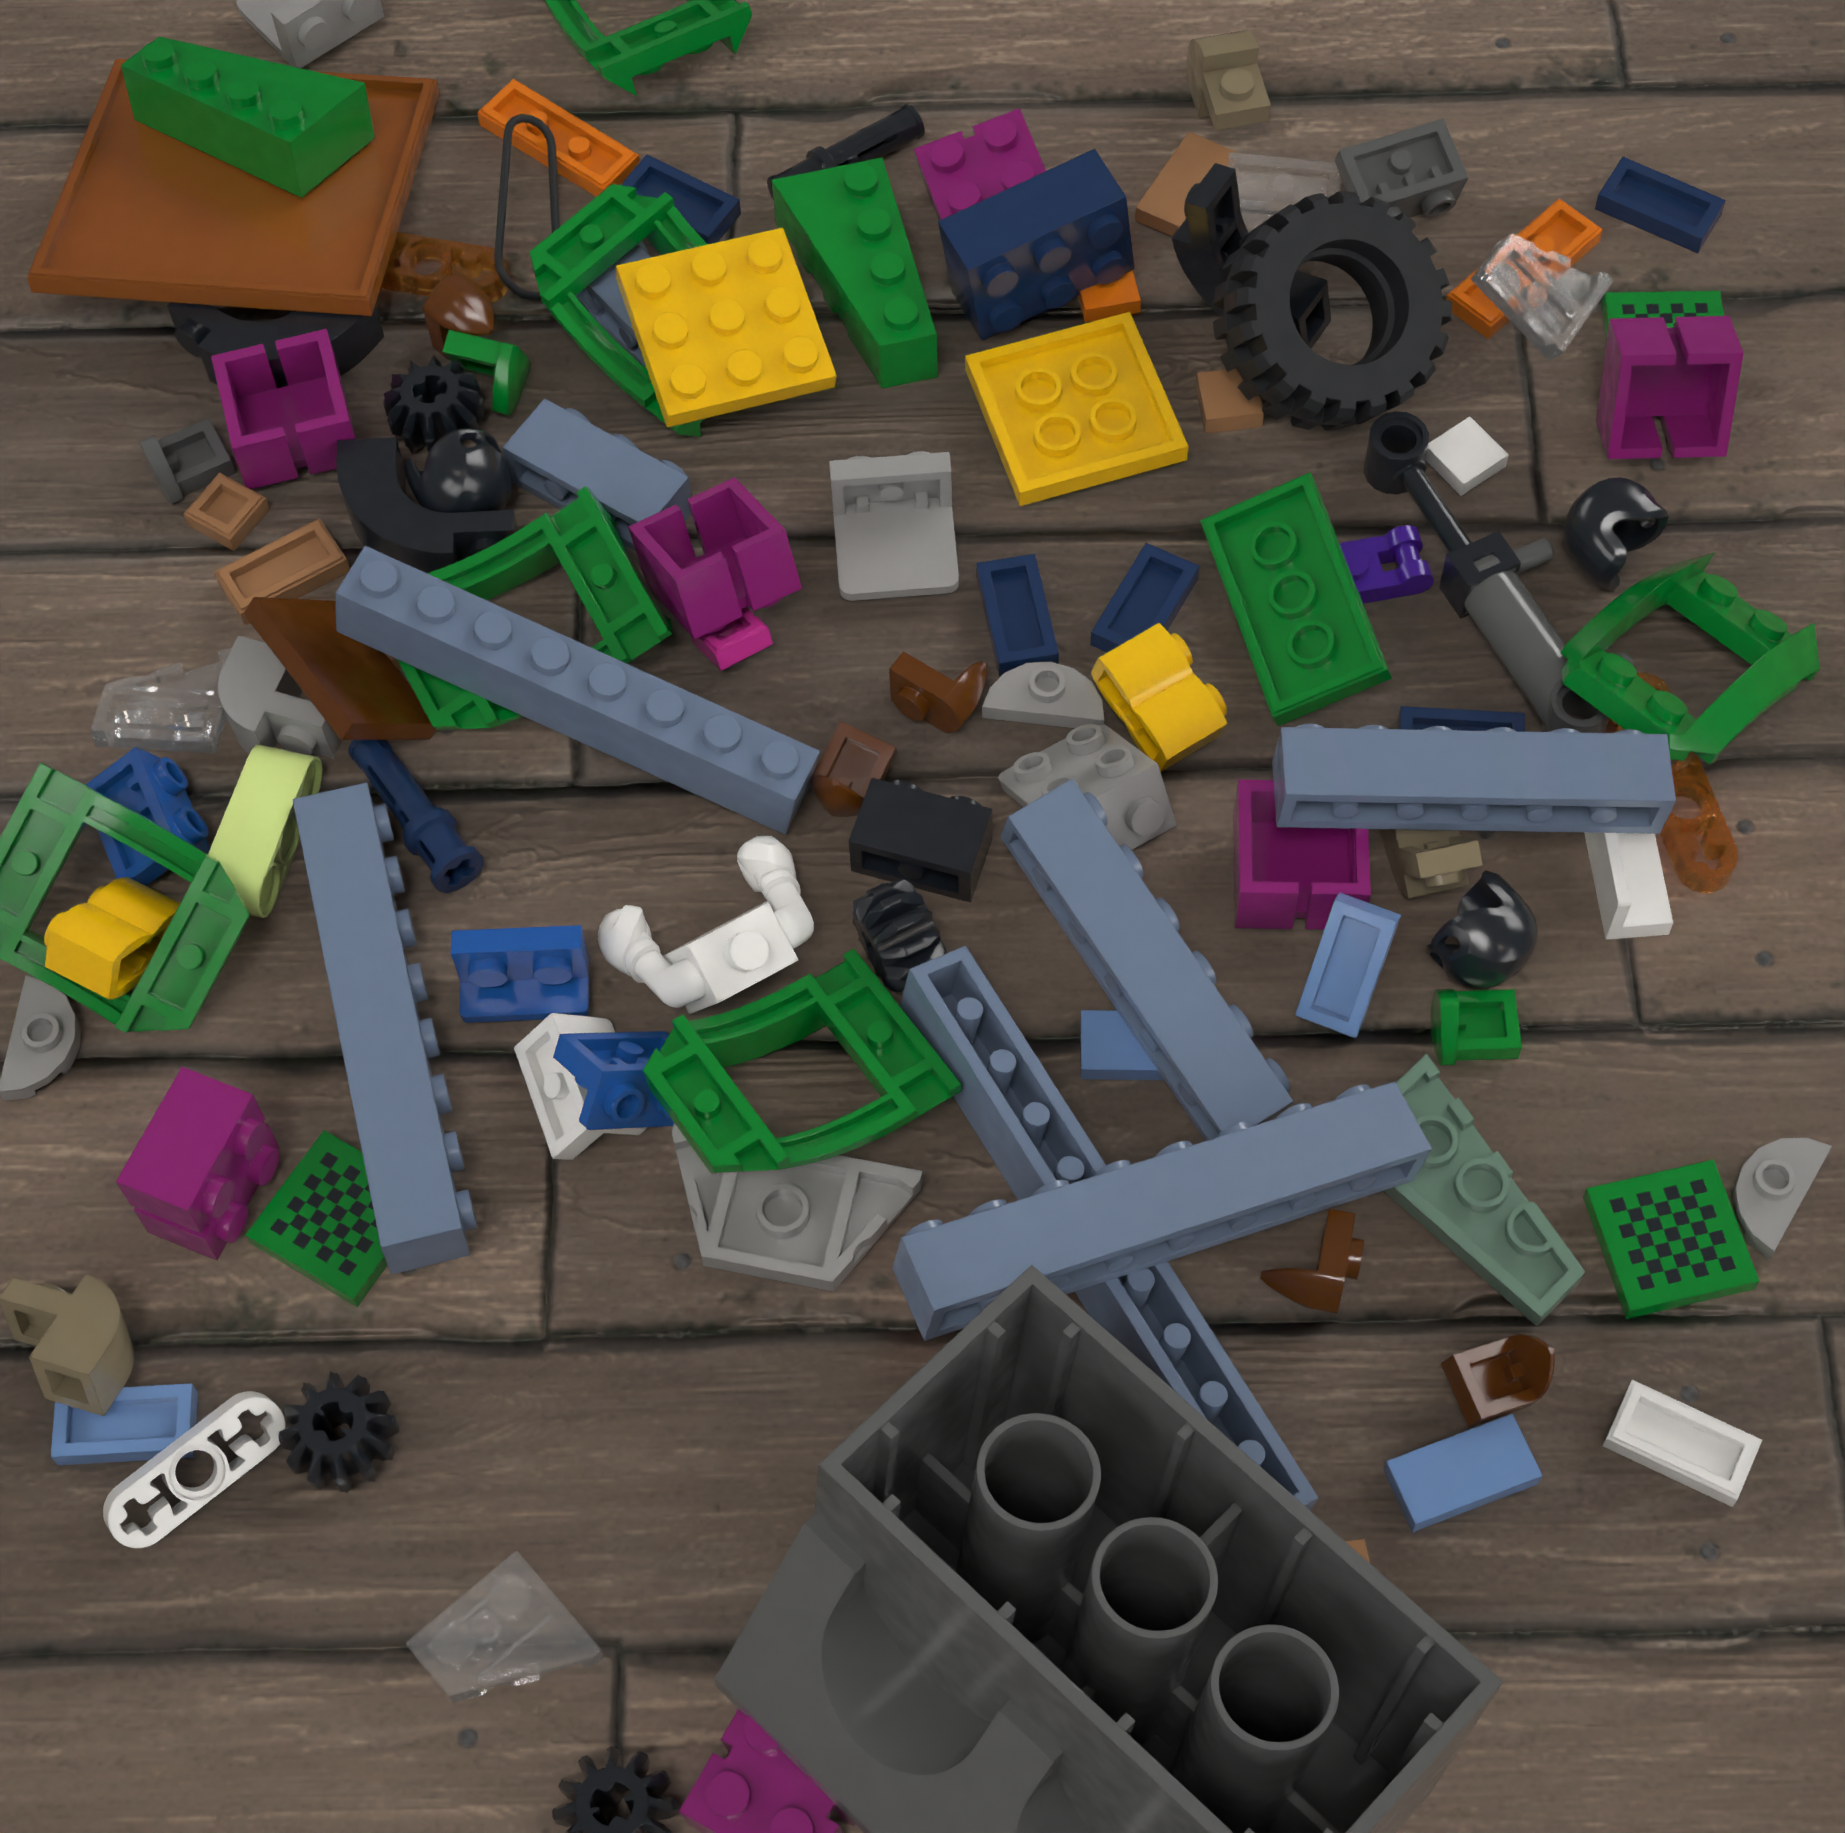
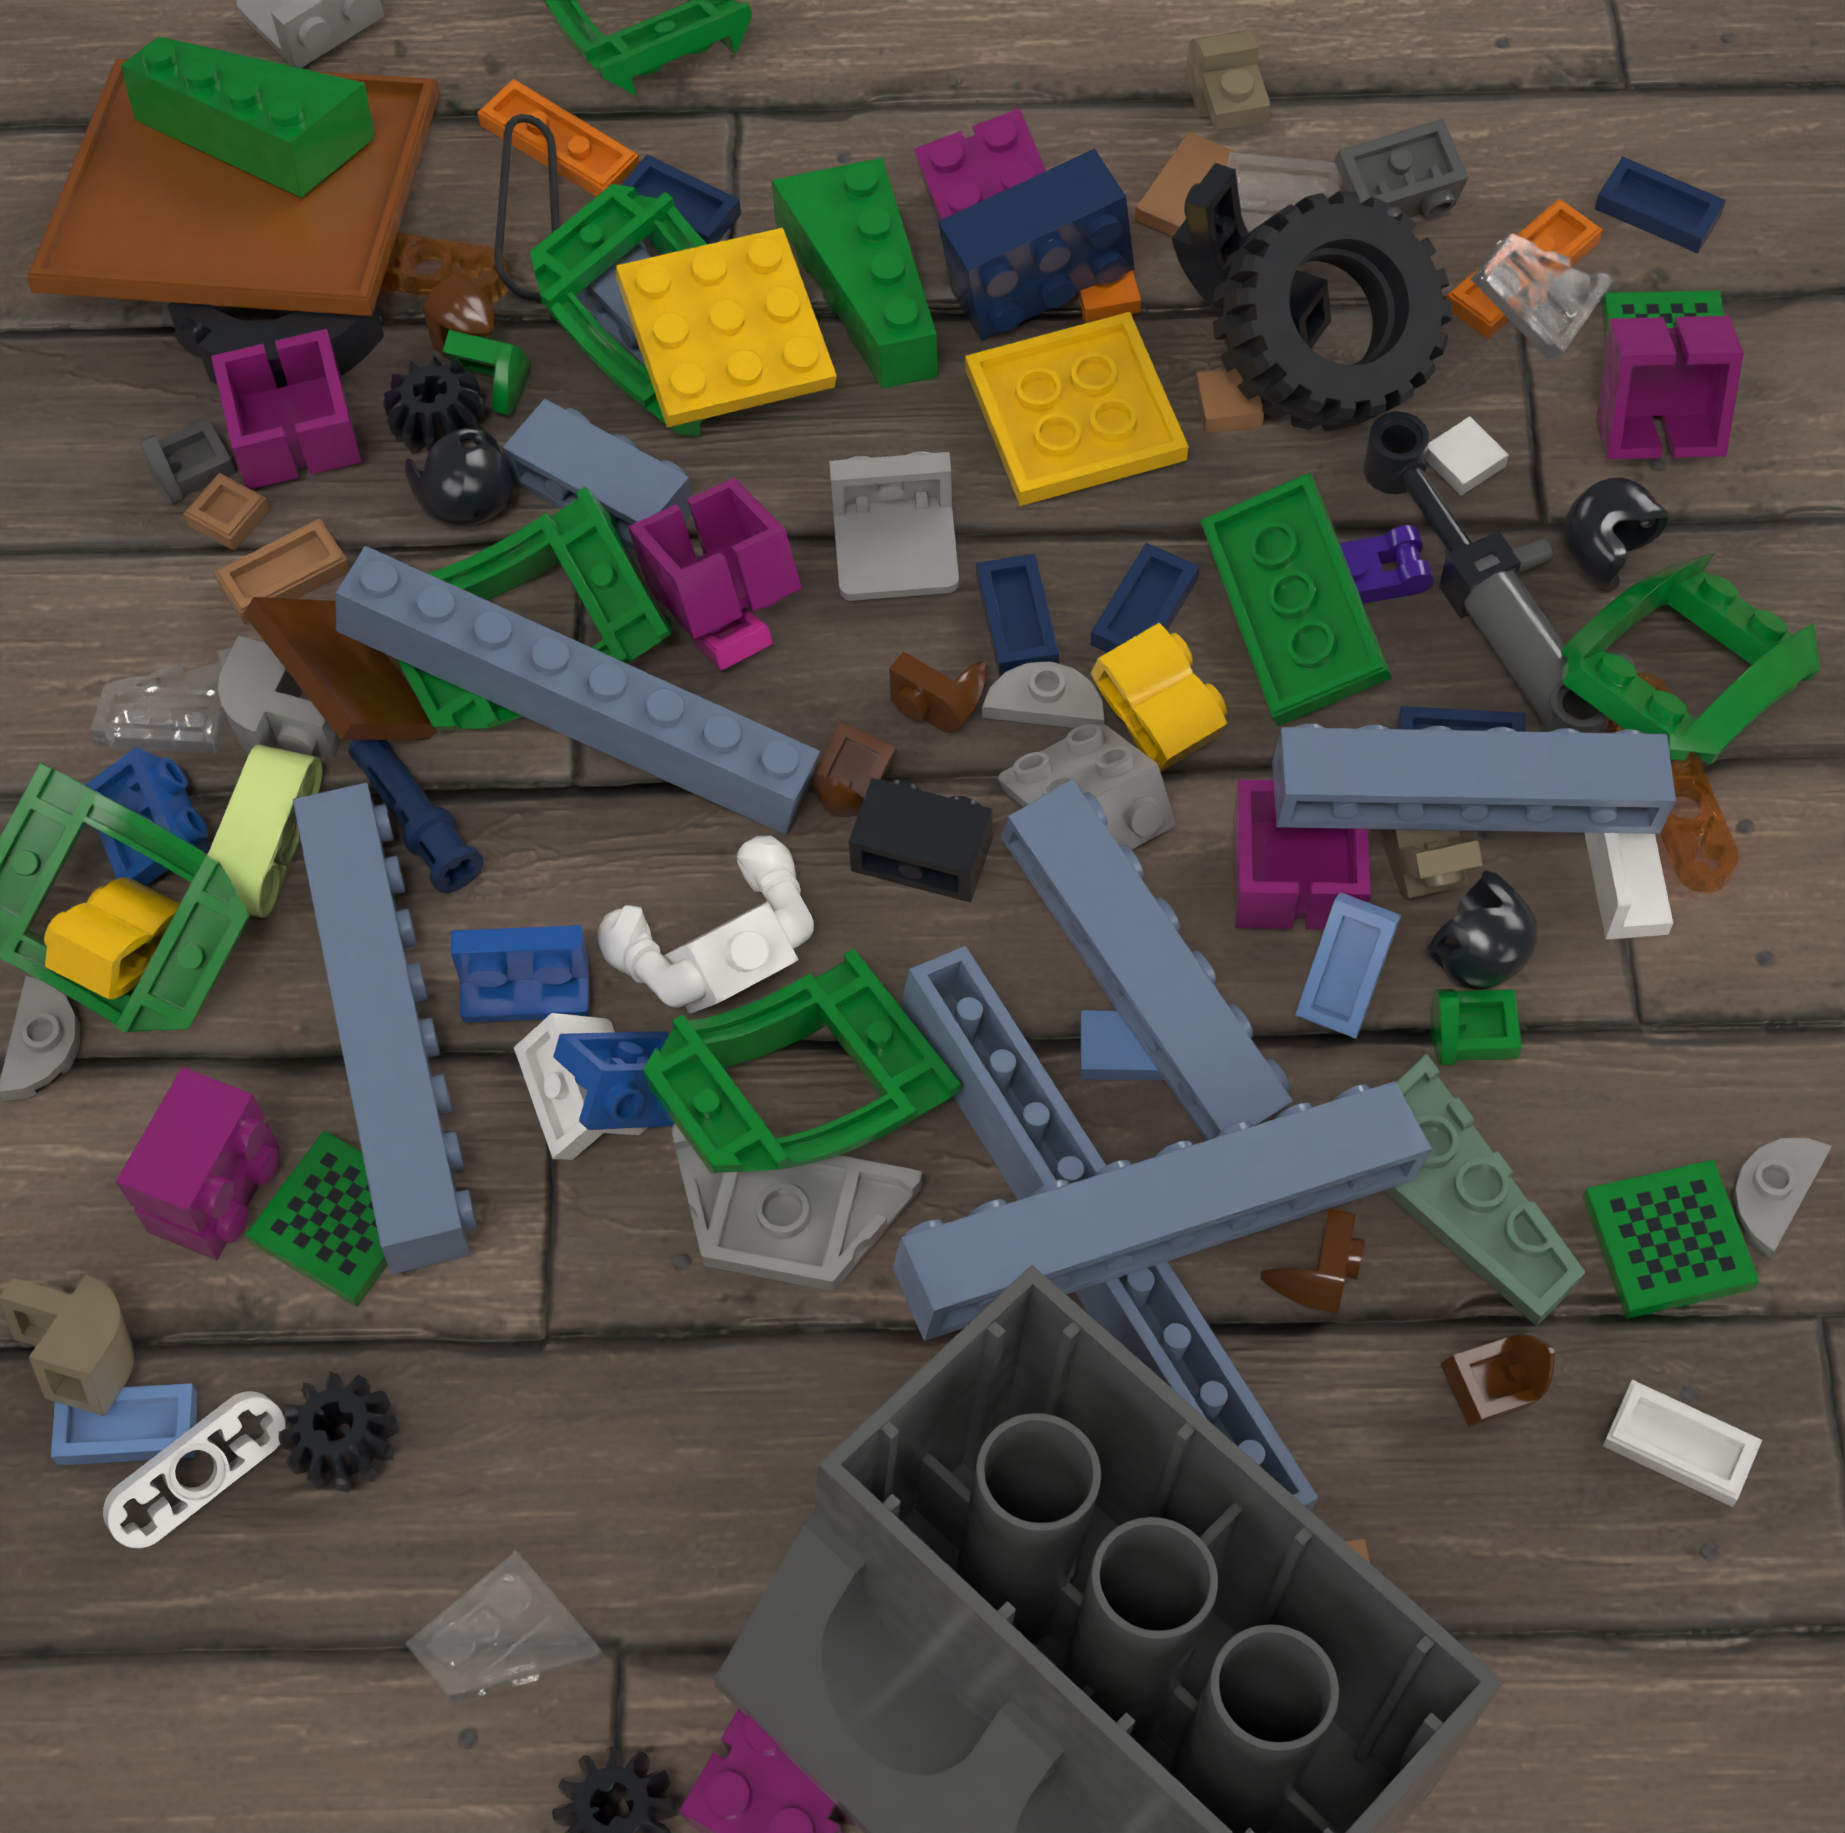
(391, 523): black arch -> none
(864, 145): black pin -> none
(896, 931): black gear -> none
(1462, 1472): medium blue tile -> none

